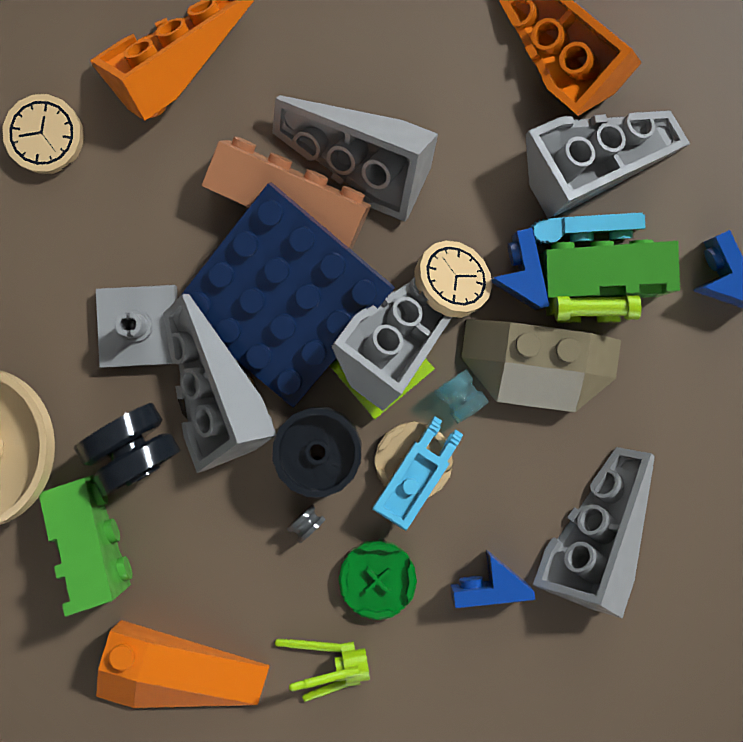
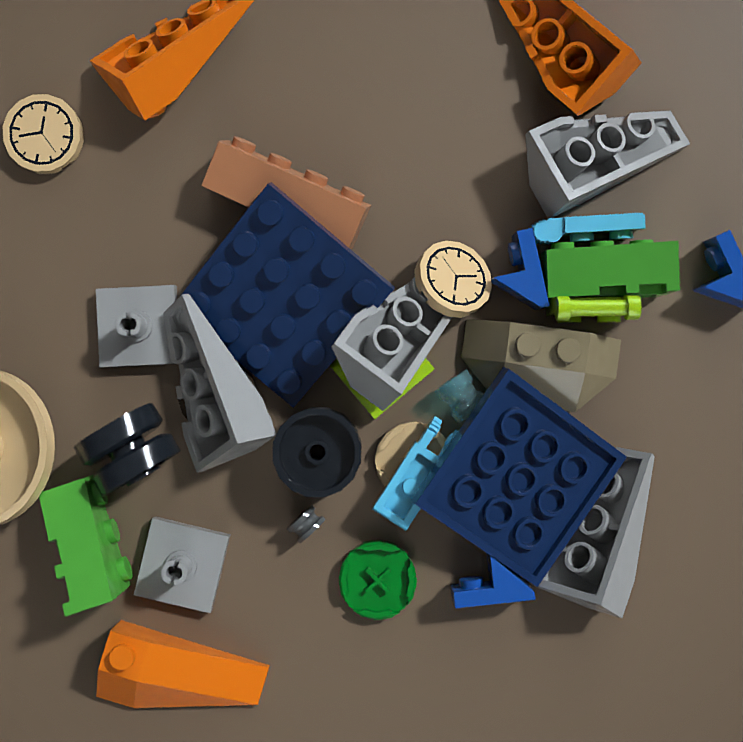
(182, 564): none -> light grey tile
(350, 667): lime plant -> none
(366, 150): light grey wedge -> none
(519, 477): none -> dark blue plate

